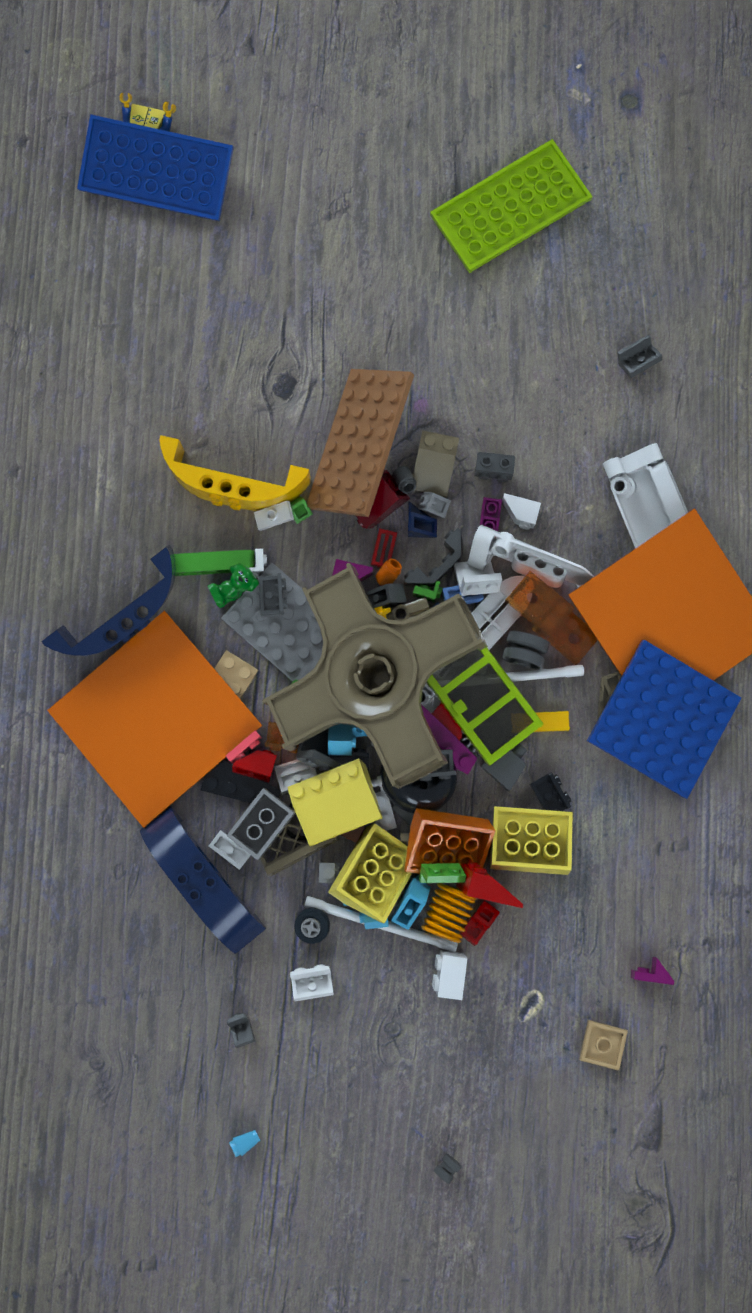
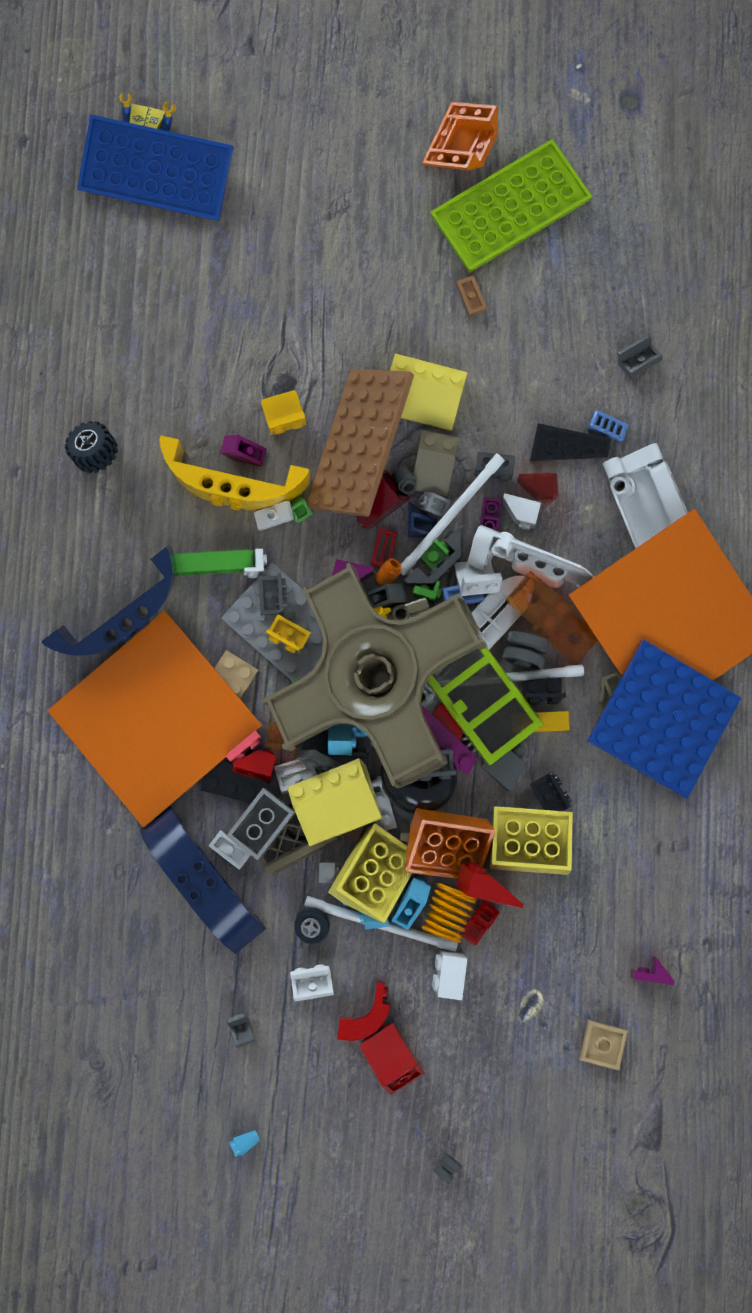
(91, 447): none -> black wheel
(230, 590): green animal -> none
(243, 450): none -> magenta slope
(283, 412): none -> yellow bracket
(288, 633): none -> yellow bracket
(359, 1028): none -> red arch
(391, 1058): none -> red slope
(433, 392): none -> light yellow slope
(434, 554): none -> bright green bracket
(442, 873): bright green bracket -> none
(464, 137): none -> orange slope
(471, 296): none -> medium nougat plate
(489, 469): none -> white piece
(540, 485): none -> clear red slope
(543, 690): none -> black bracket
(565, 444): none -> black wing
(605, 432): none -> medium blue slope

